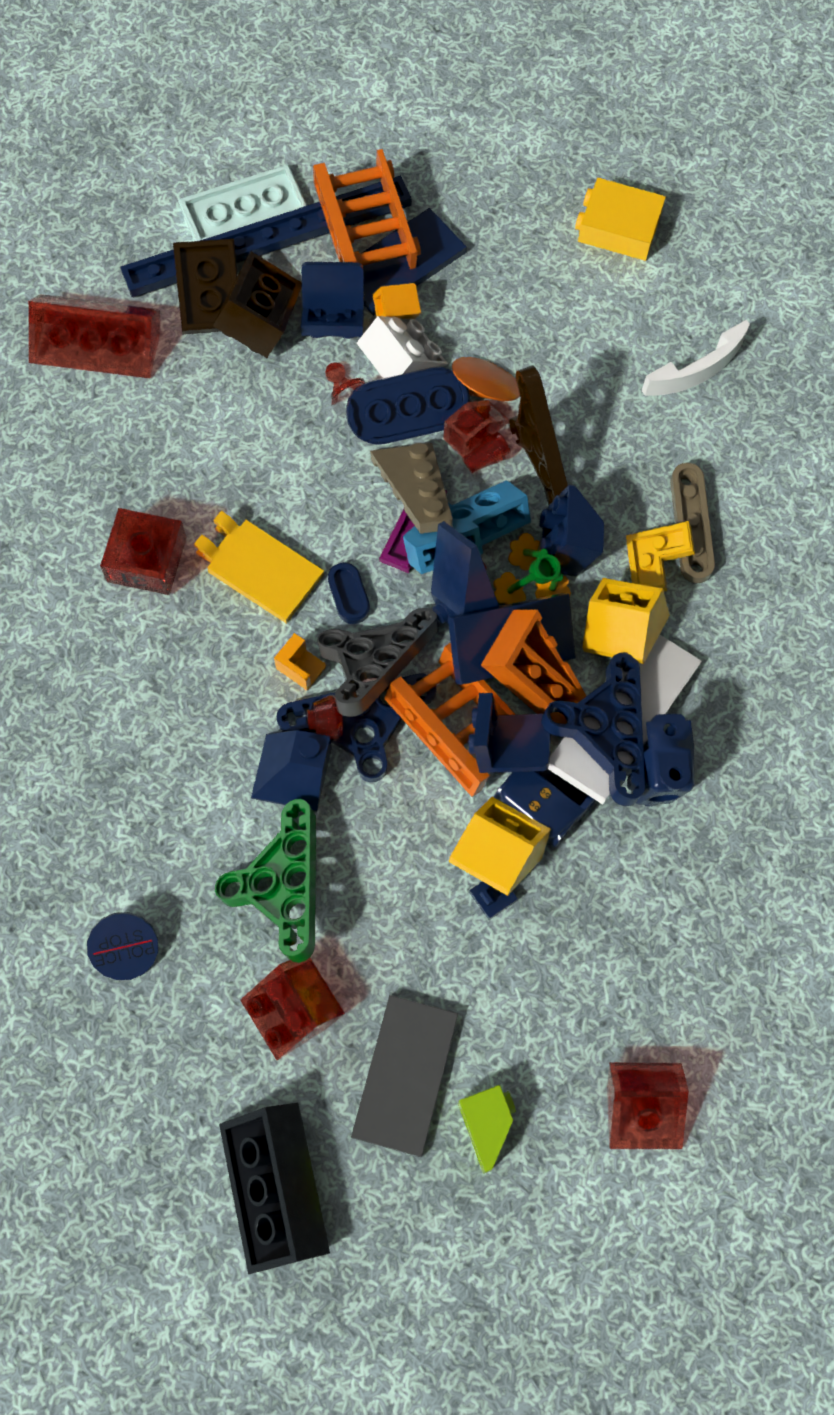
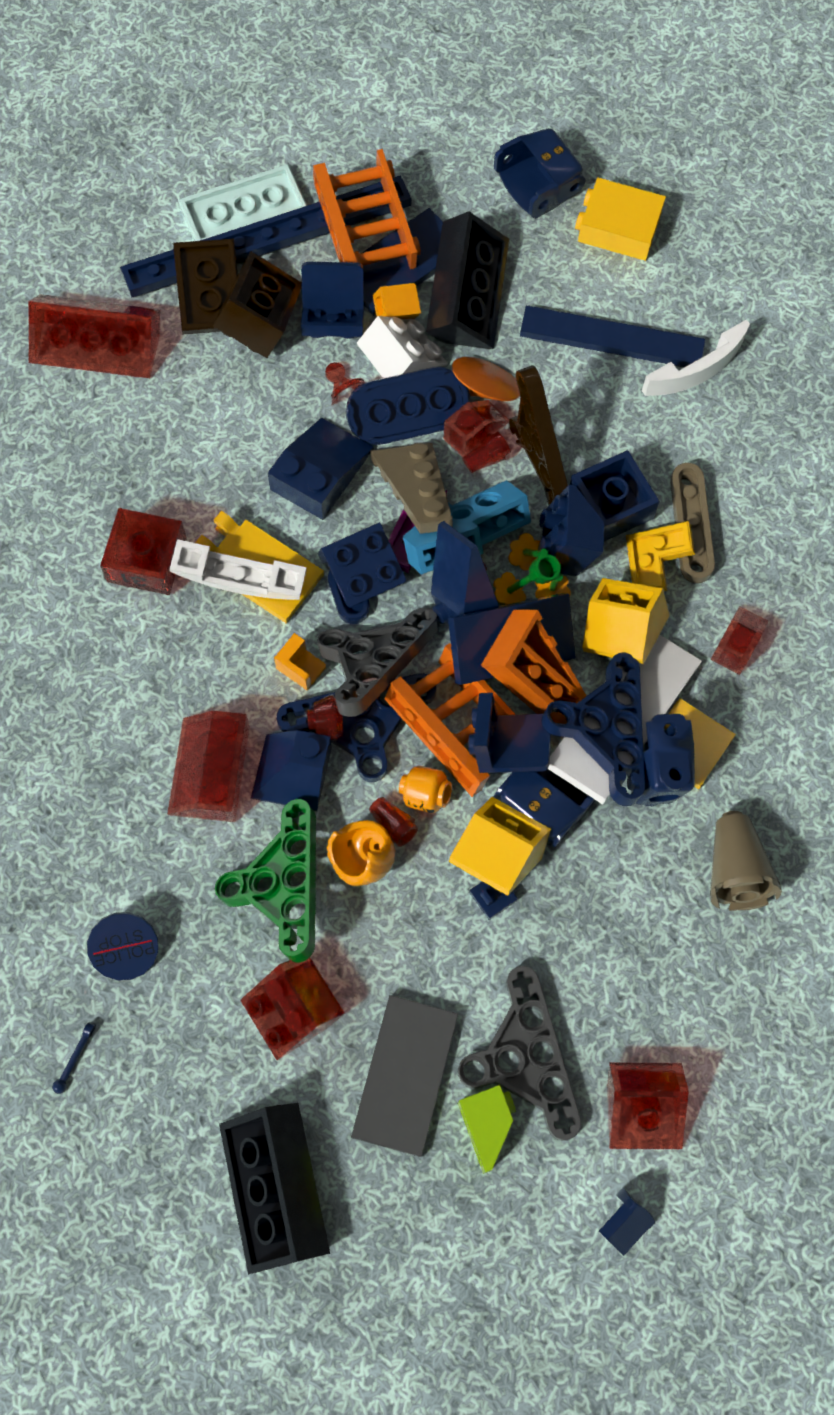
(60, 1086): none -> dark blue hinge
(209, 766): none -> clear red slope
(237, 574): none -> white slope
(318, 467): none -> dark blue slope
(357, 853): none -> light orange piece
(363, 565): none -> dark blue bracket
(397, 822): none -> clear red cone
(425, 789): none -> light orange head
(468, 282): none -> black slope
(530, 1075): none -> dark grey beam
(539, 171): none -> dark blue piece
(611, 337): none -> dark blue tile
(617, 493): none -> dark blue brick
(627, 1223): none -> dark blue tile
(709, 739): none -> yellow tile
(739, 640): none -> clear red slope
(741, 866): none -> dark tan cone

